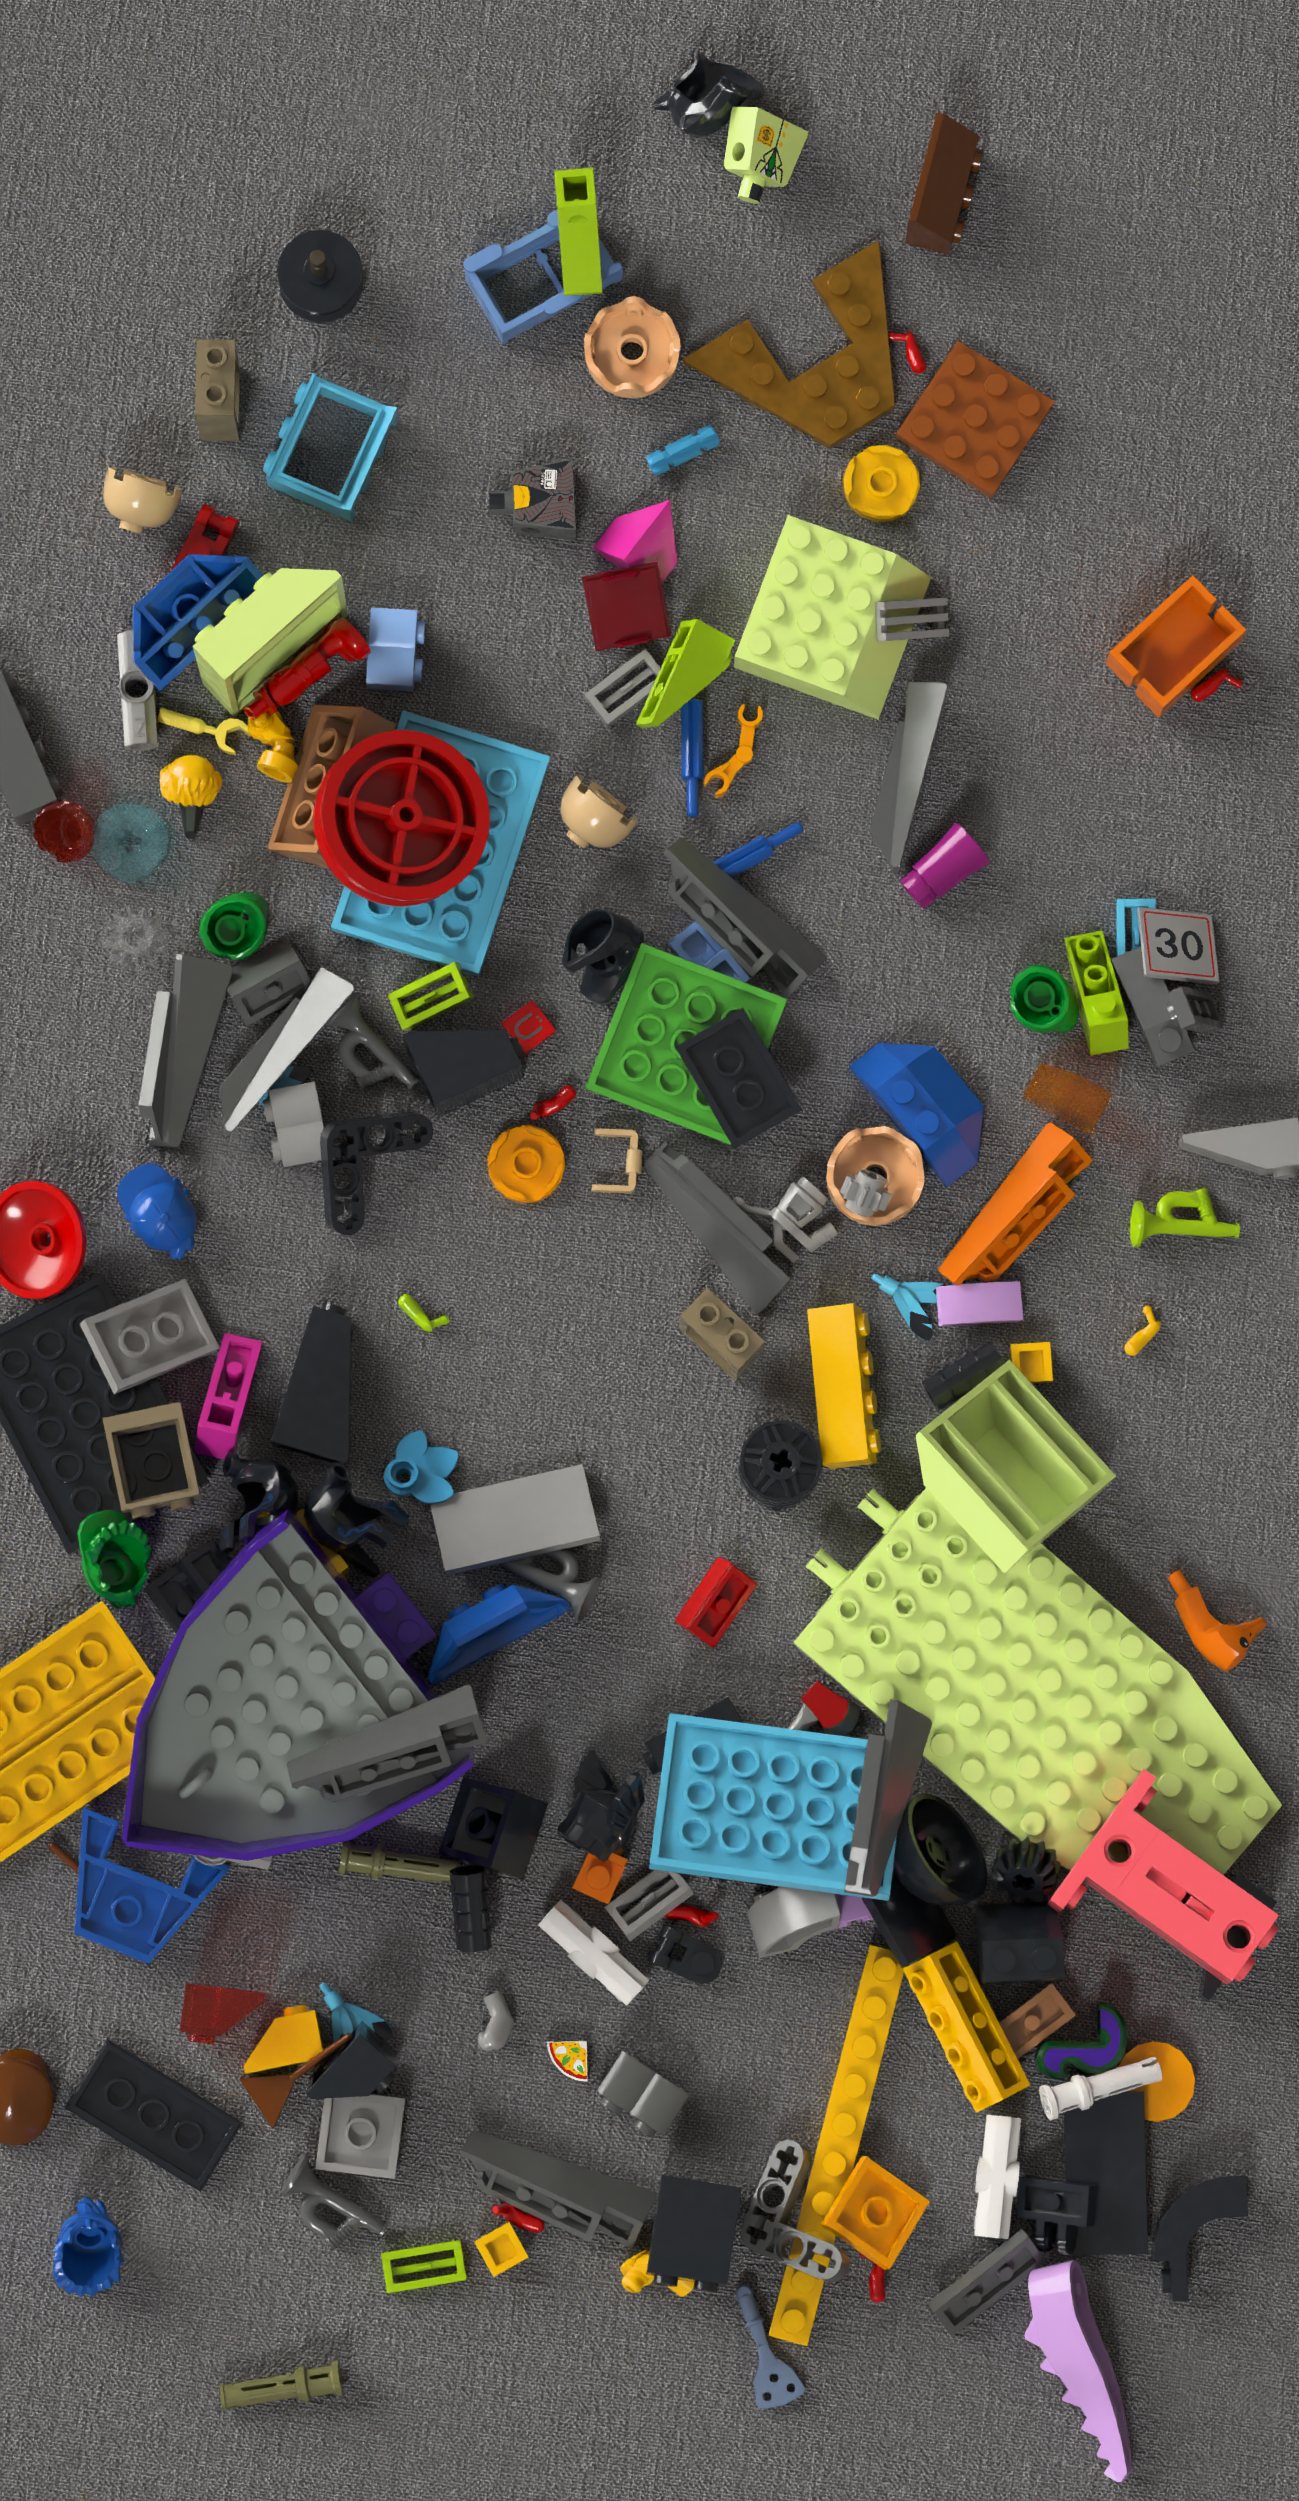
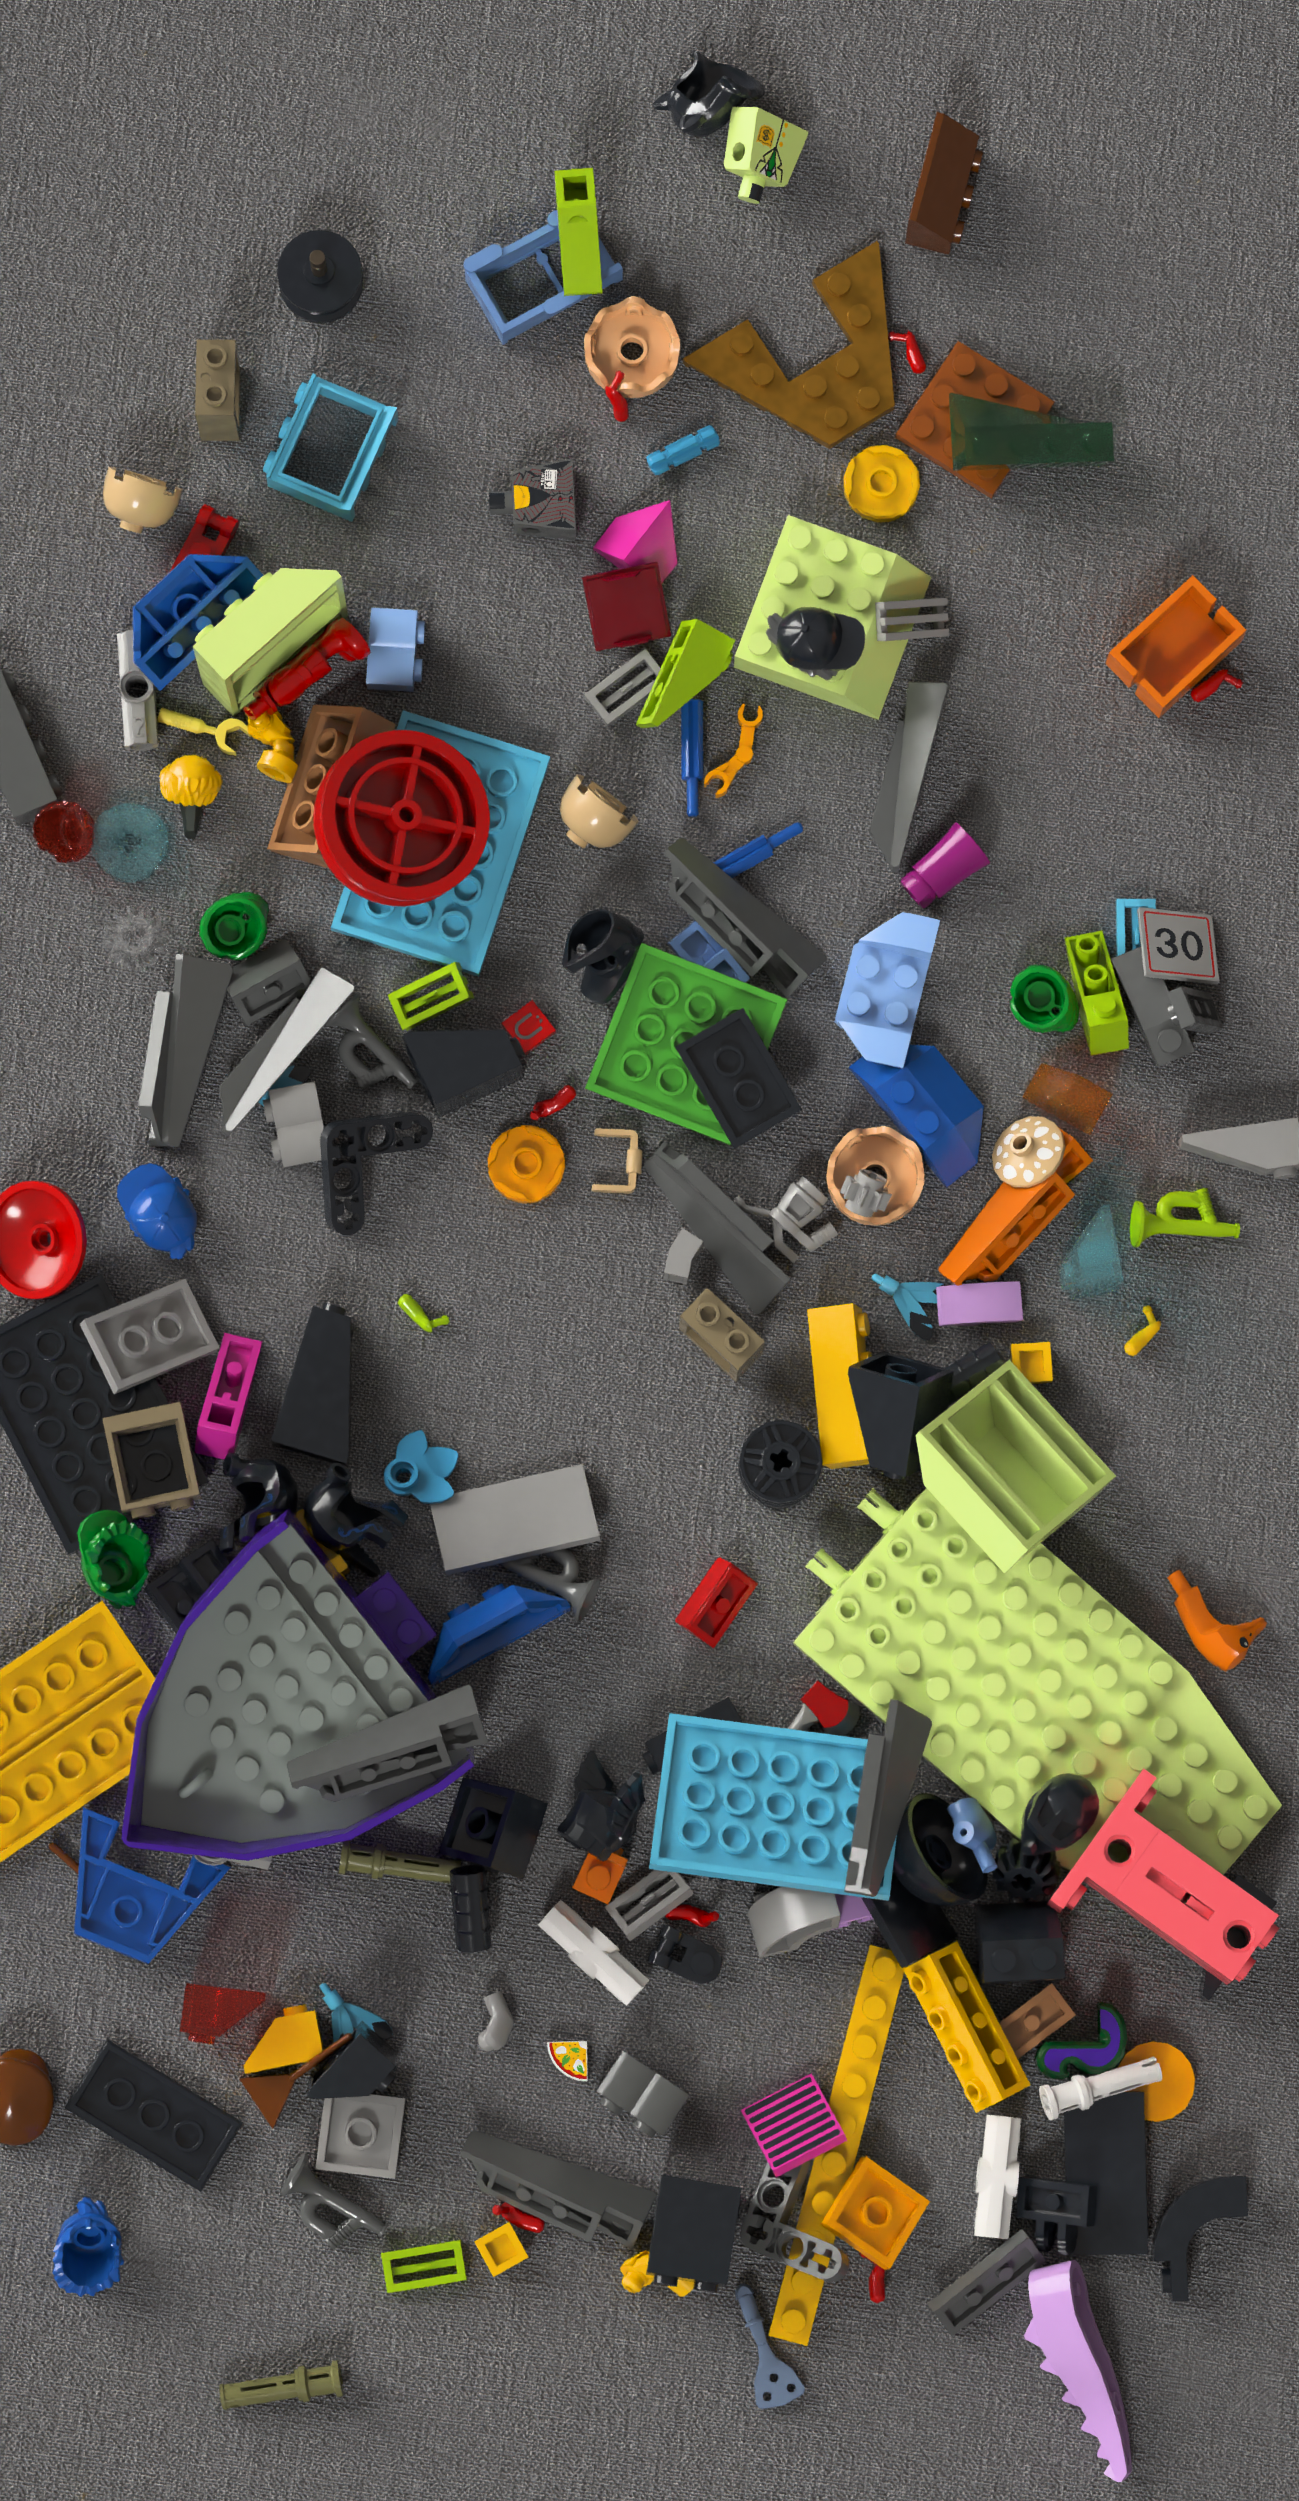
(619, 403): none -> red piece
(681, 1257): none -> light grey piece
(793, 2125): none -> tile
(817, 640): none -> black hair
(886, 987): none -> light blue piece
(895, 1402): none -> black slope
(974, 1831): none -> medium blue piece
(1009, 437): none -> clear green wedge
(1036, 1160): none -> tan dish
(1058, 1814): none -> black helmet
(1093, 1260): none -> clear light blue slope

